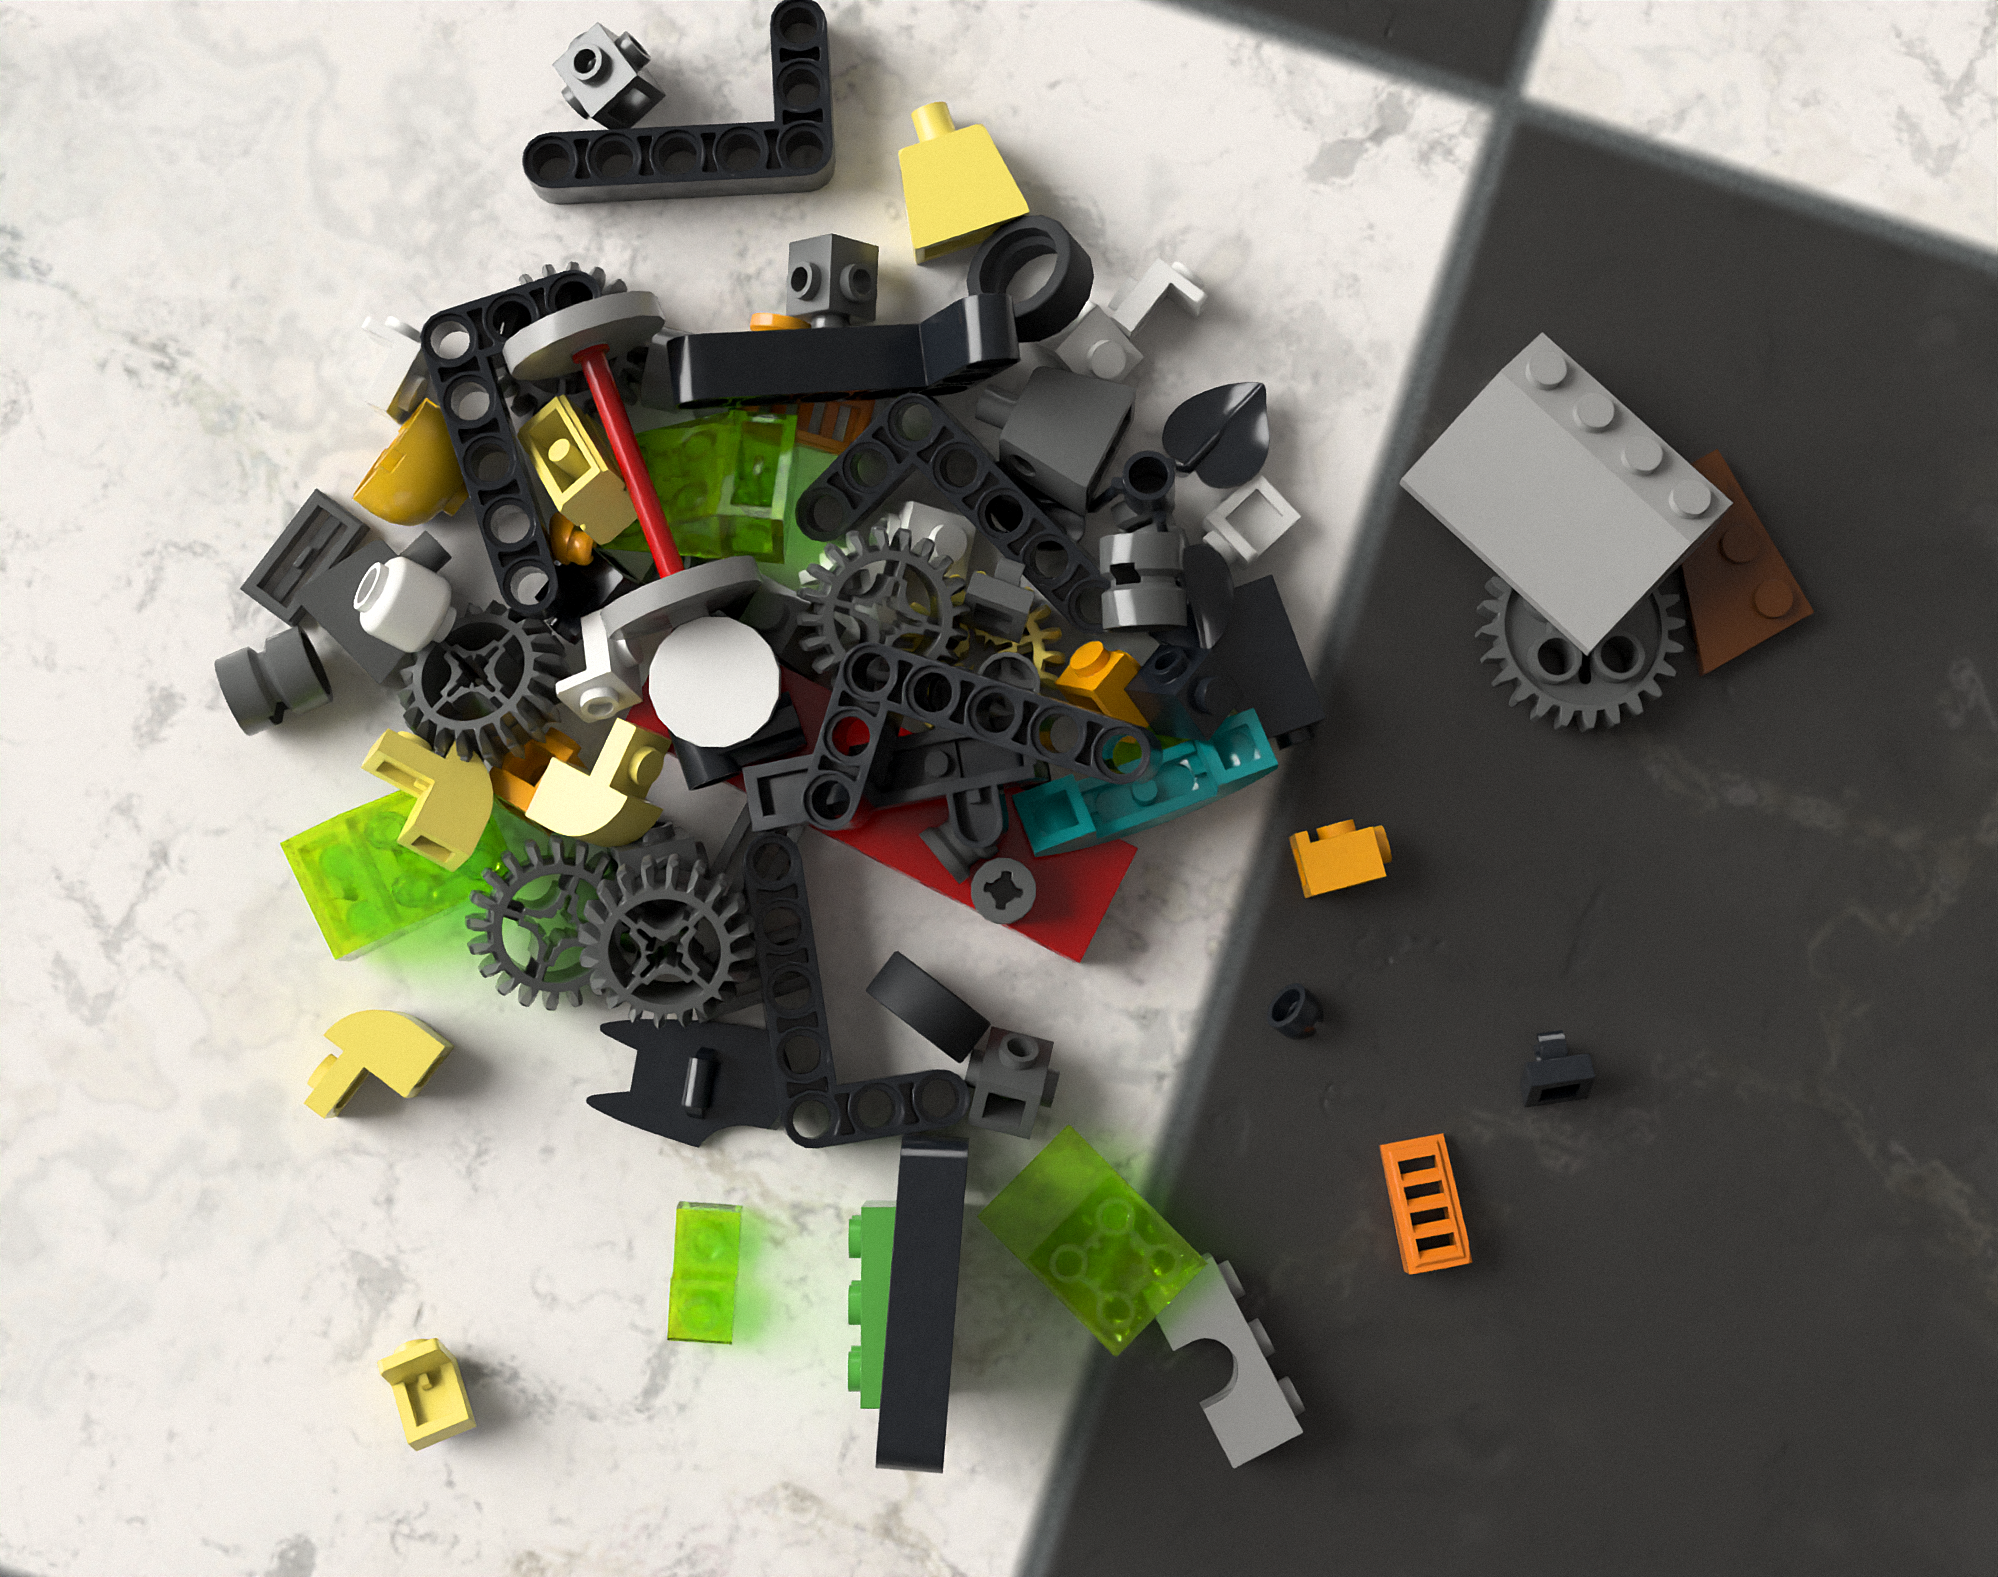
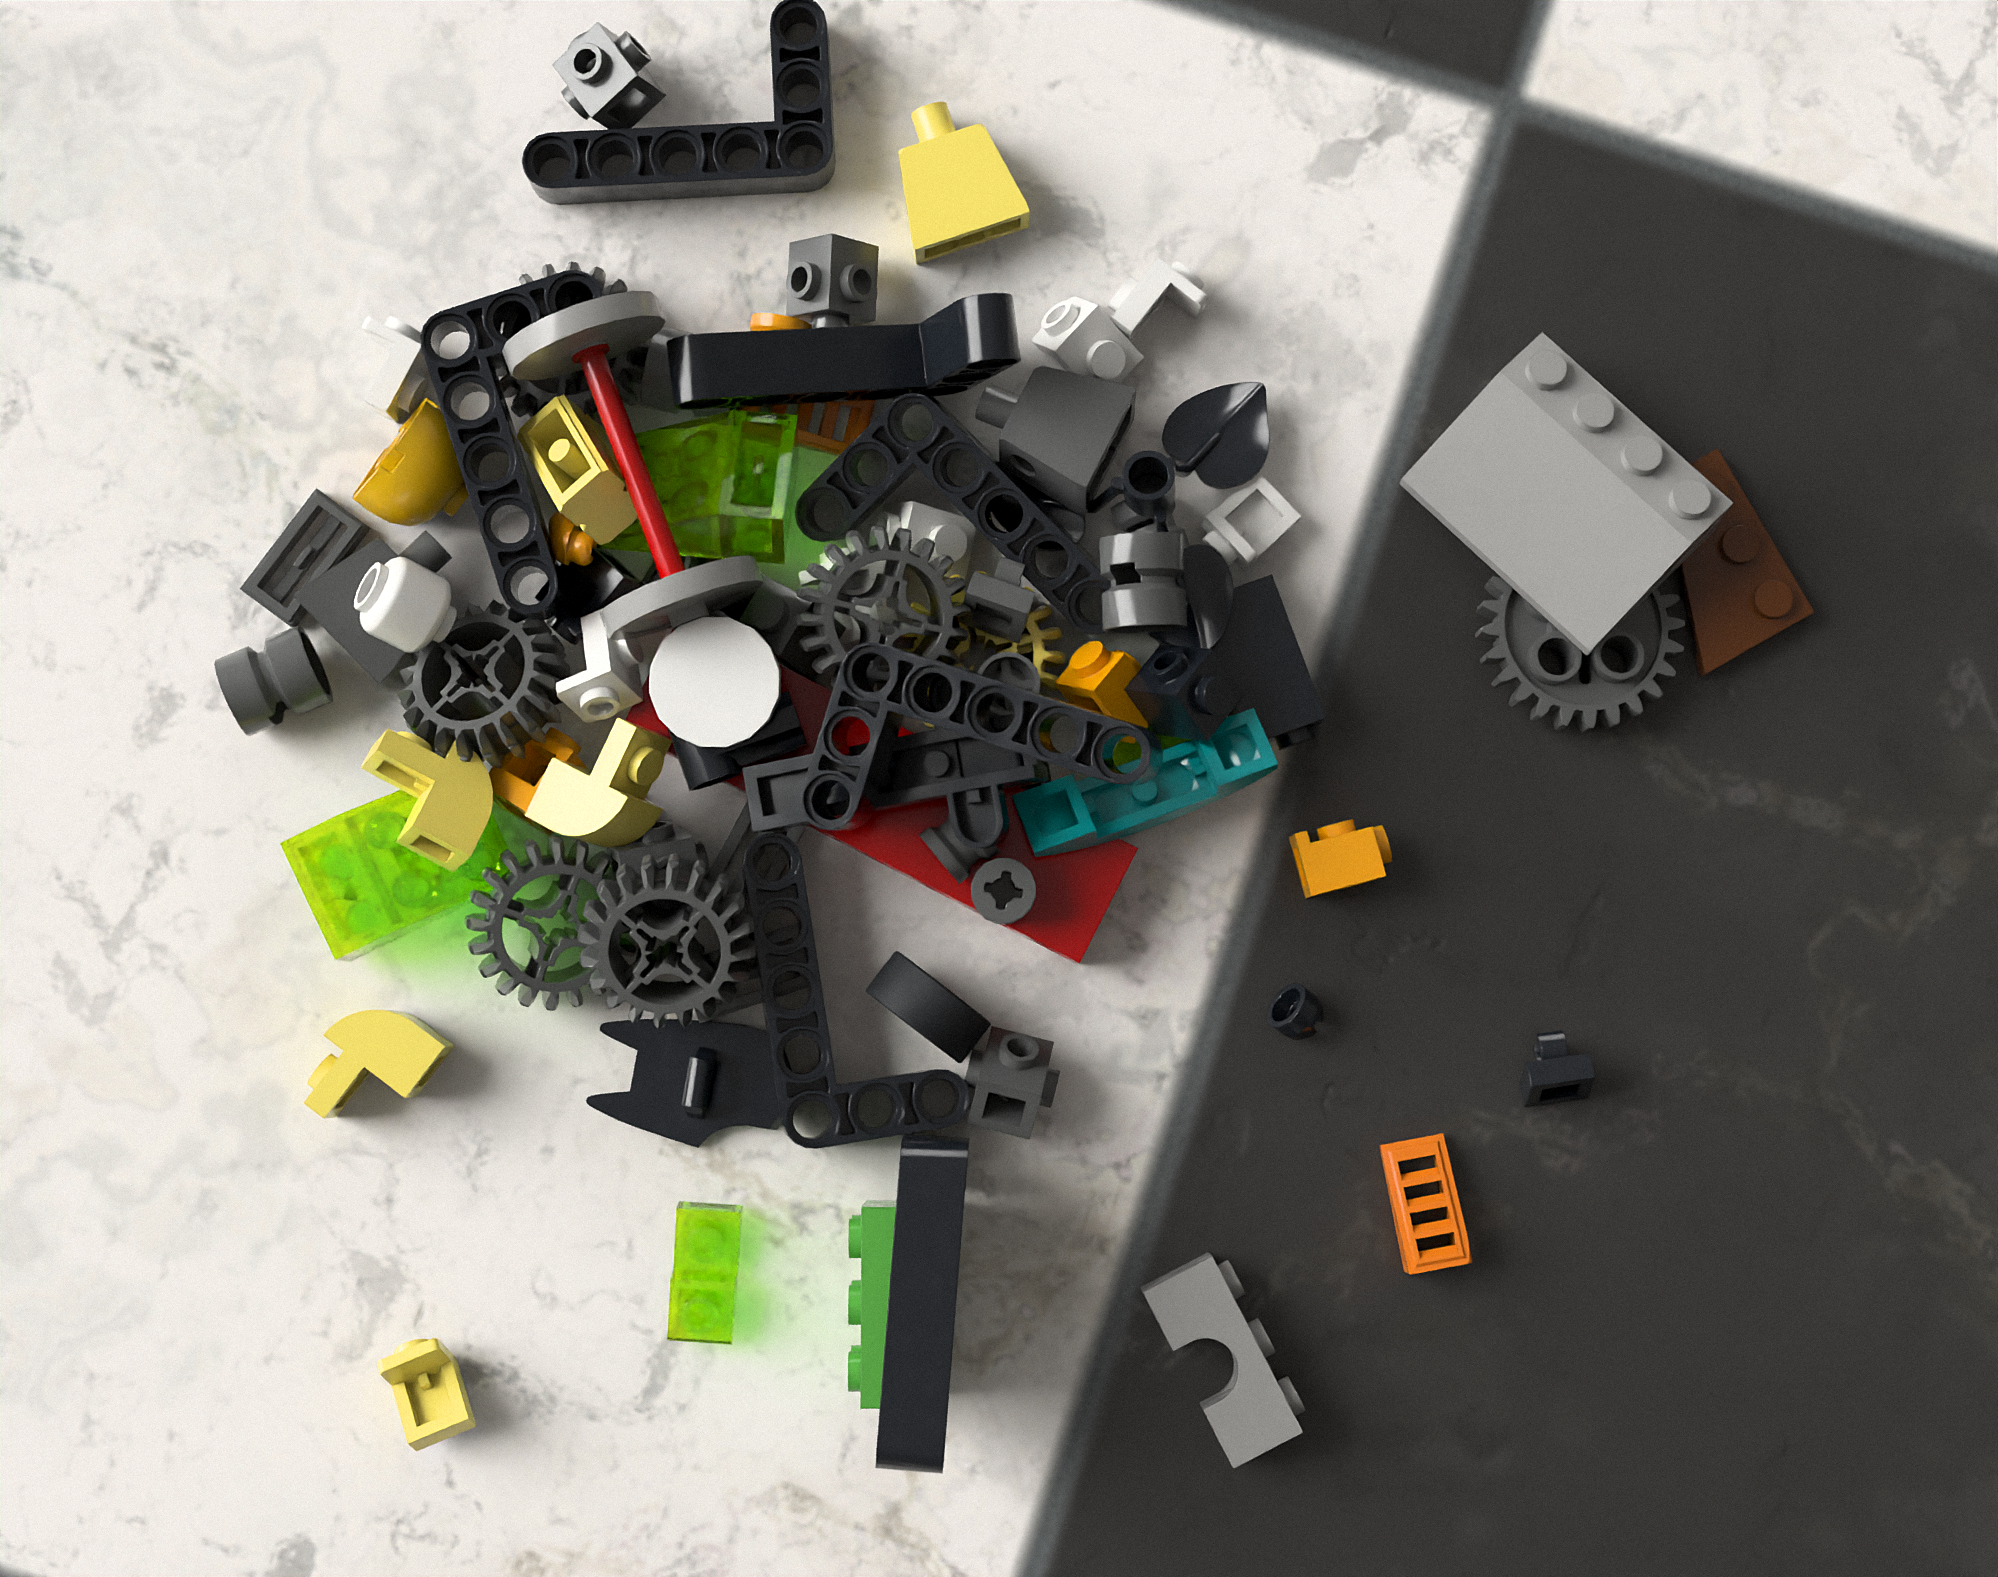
(1011, 249): black tyre -> none
(1092, 1240): clear neon green slope -> none

